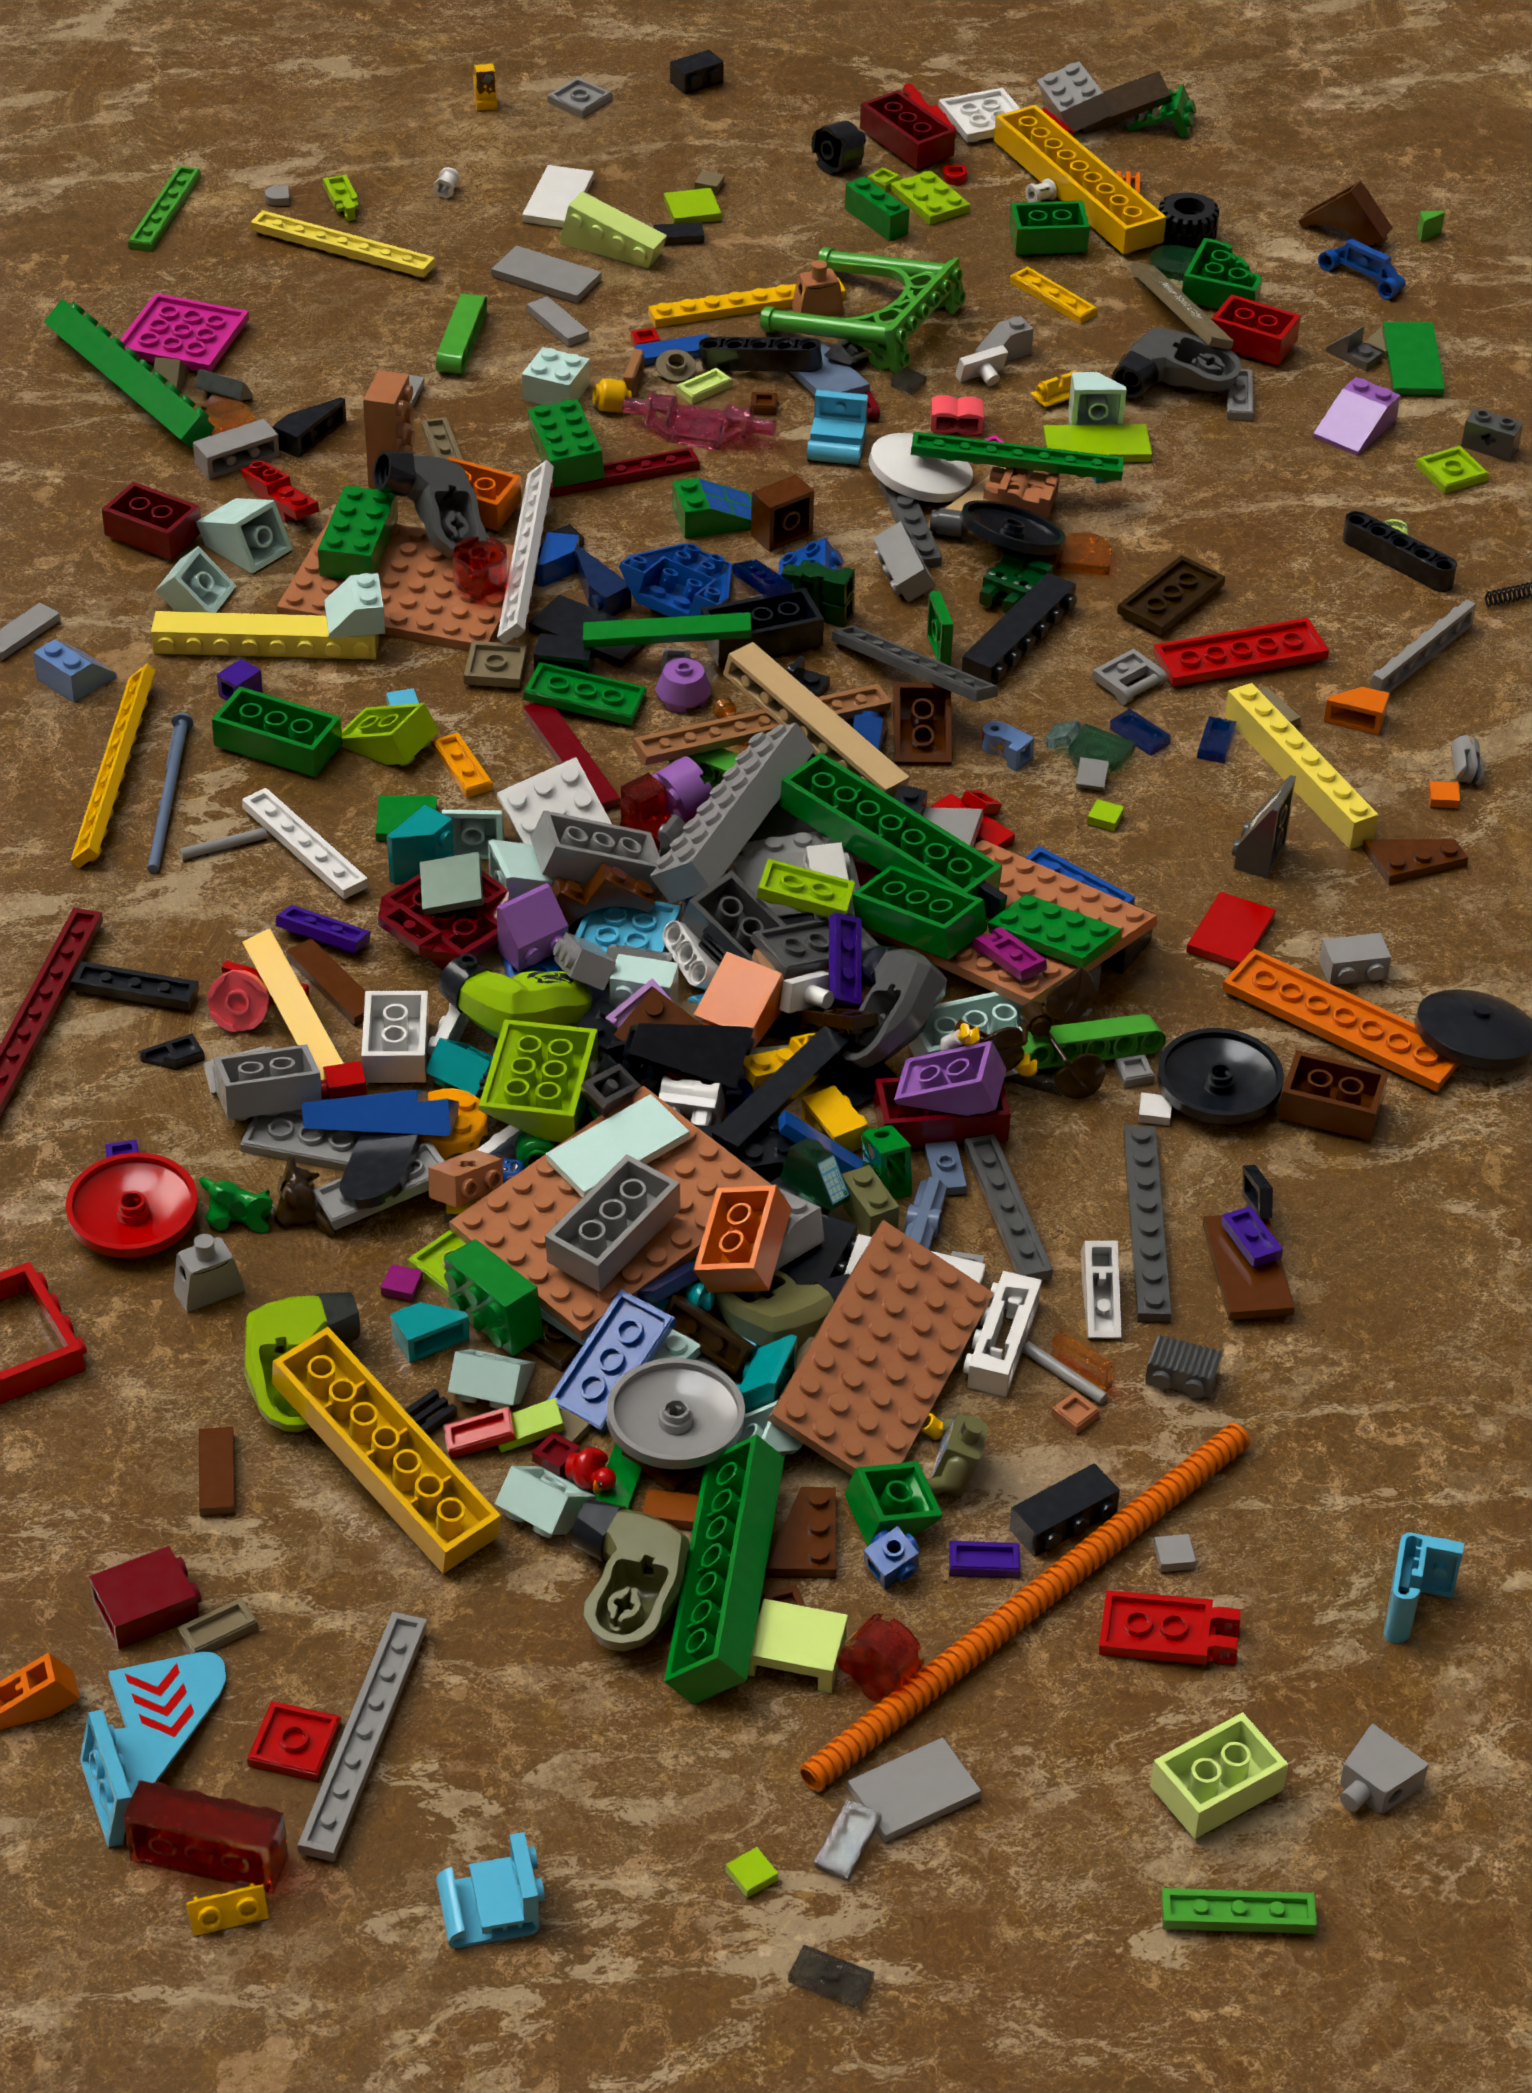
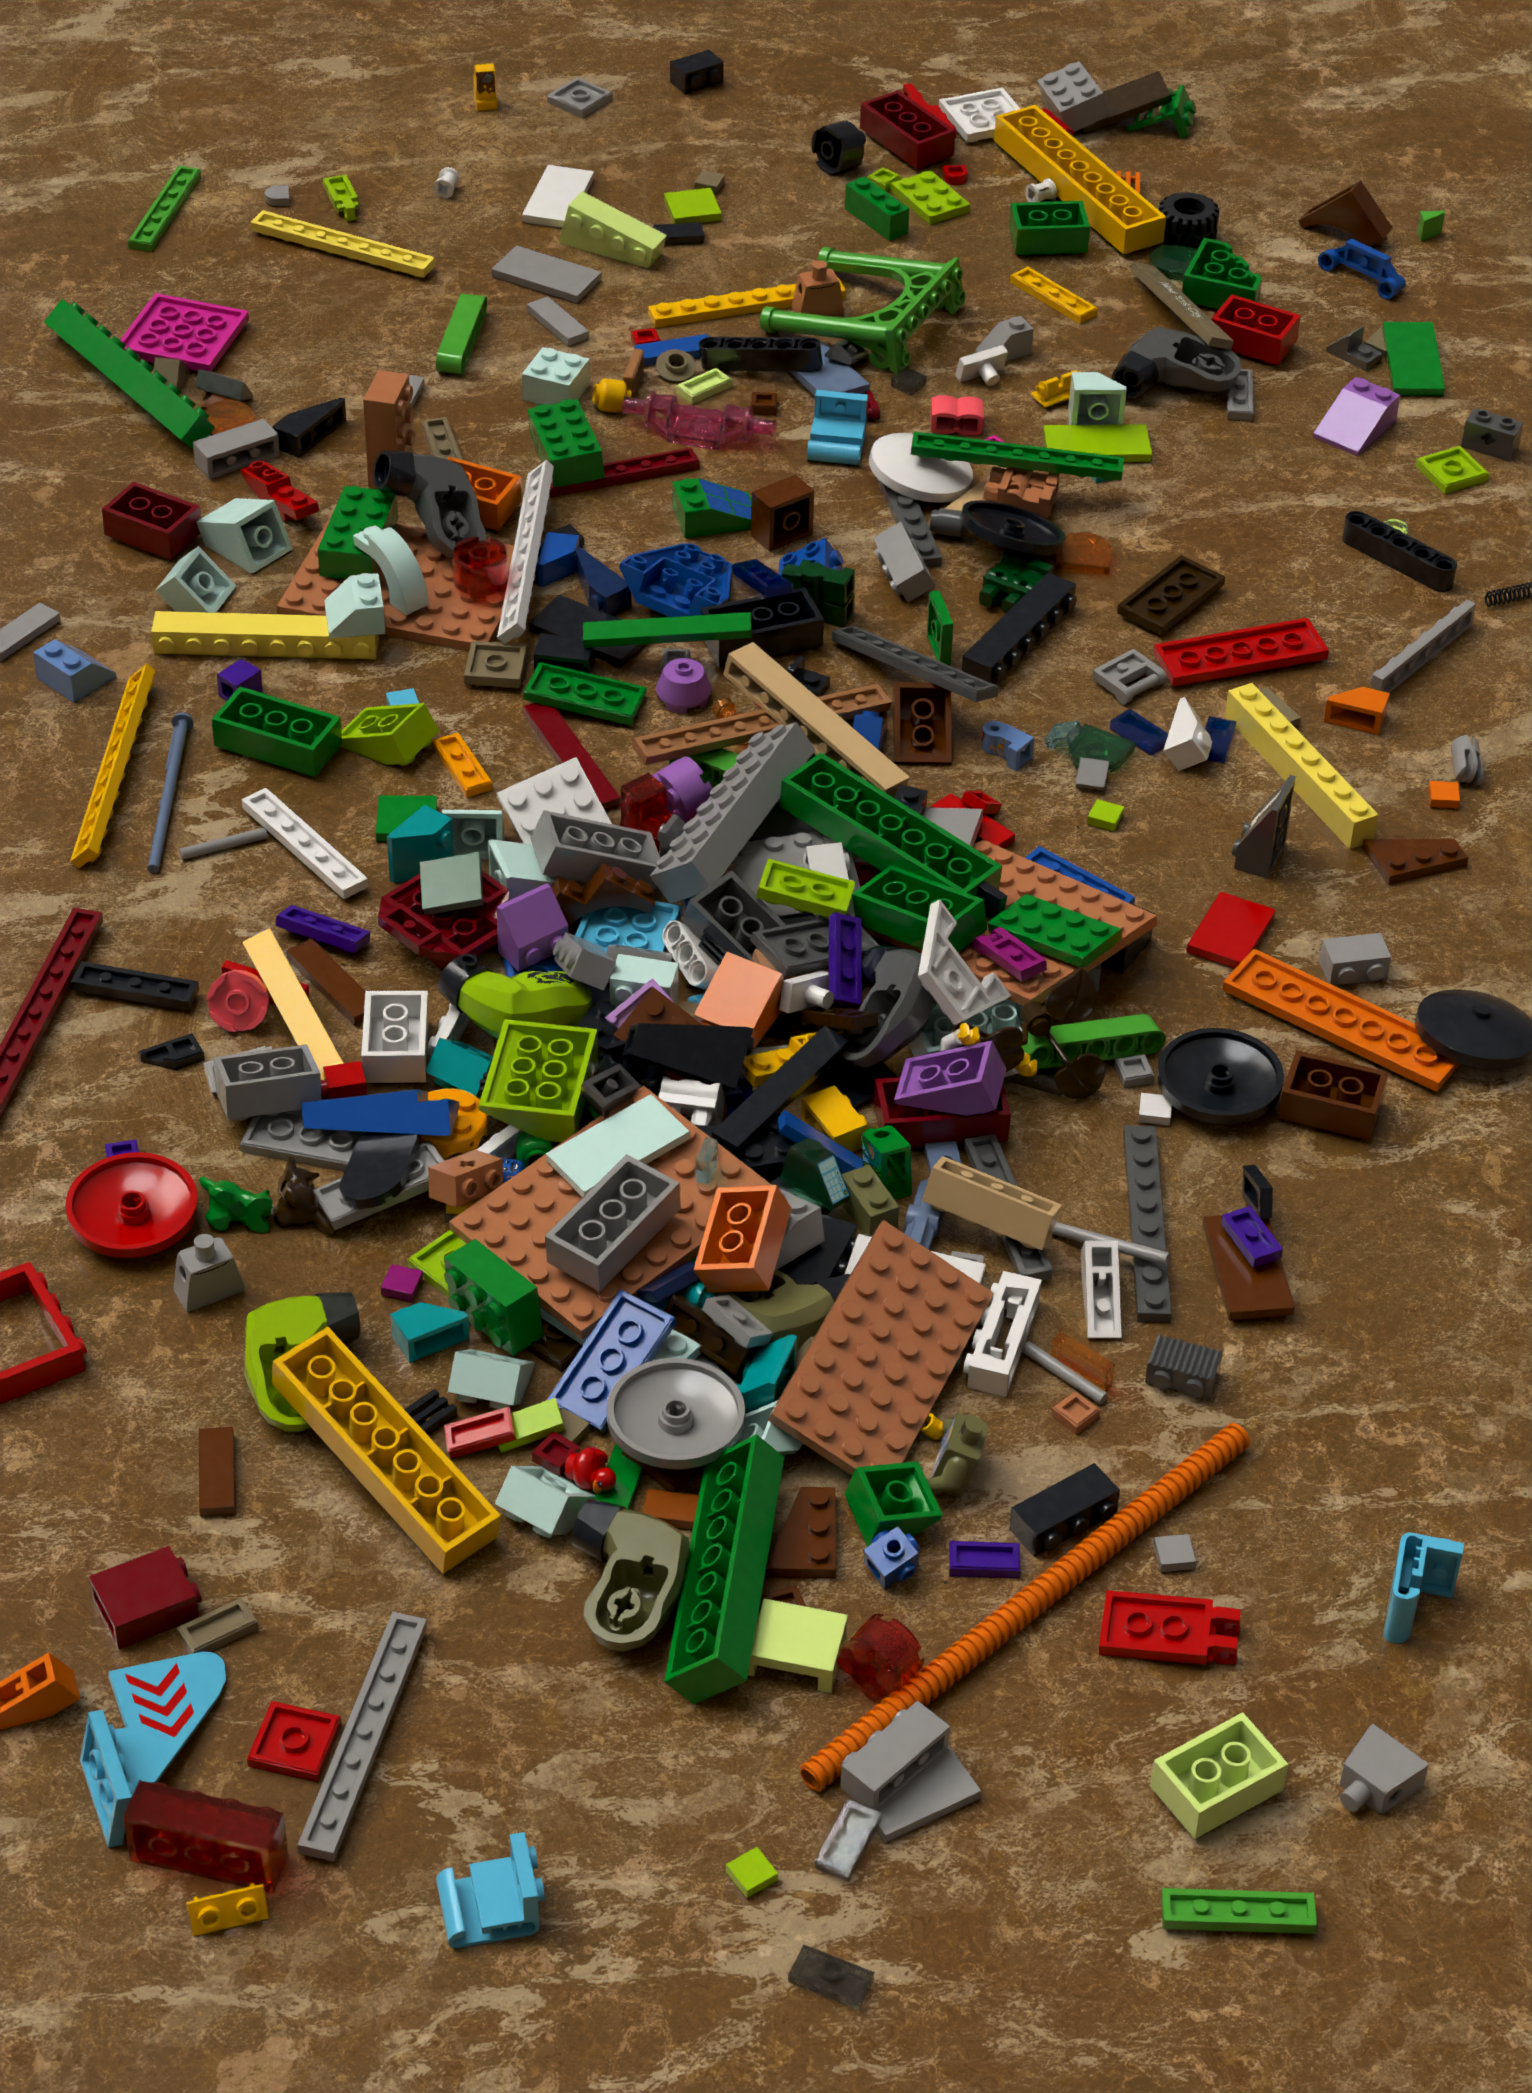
(399, 567): none -> light aqua arch
(707, 1160): none -> clear light blue tile
(737, 1321): none -> light grey plate
(894, 1756): none -> light grey brick
(948, 975): none -> white wing
(991, 1203): none -> tan brick
(1123, 1246): none -> light grey bar
(1187, 739): none -> white slope

